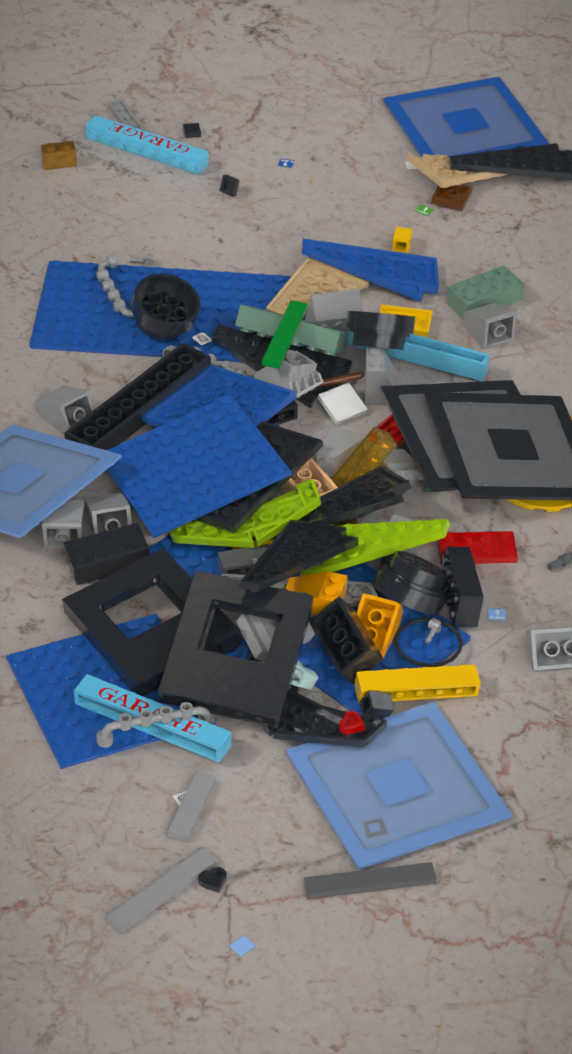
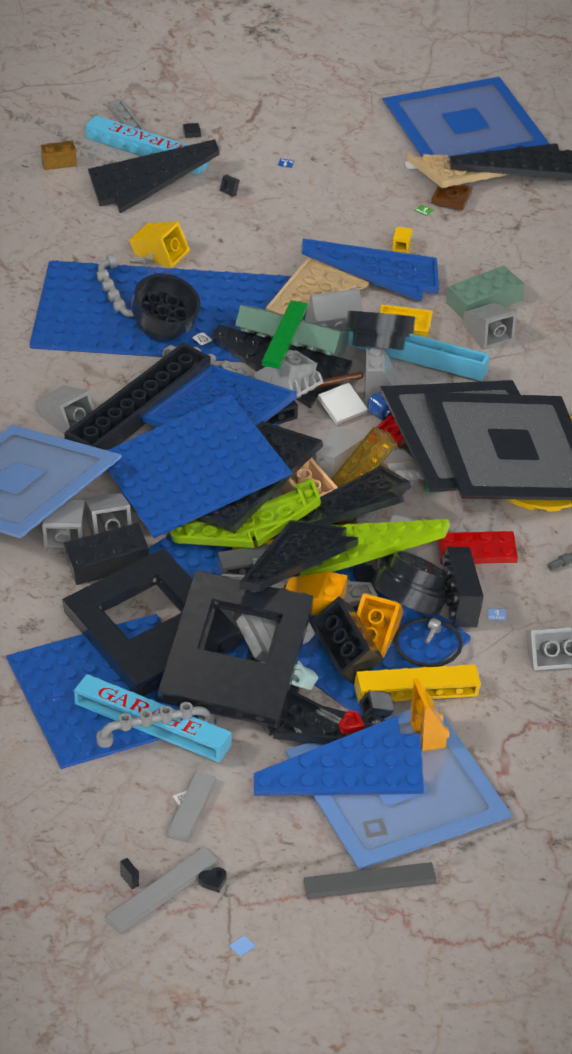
(129, 873): none -> black tile
(140, 177): none -> black wing
(163, 240): none -> yellow slope
(361, 763): none -> blue wing
(364, 574): none -> black tile
(378, 406): none -> blue head
(427, 720): none -> light orange slope

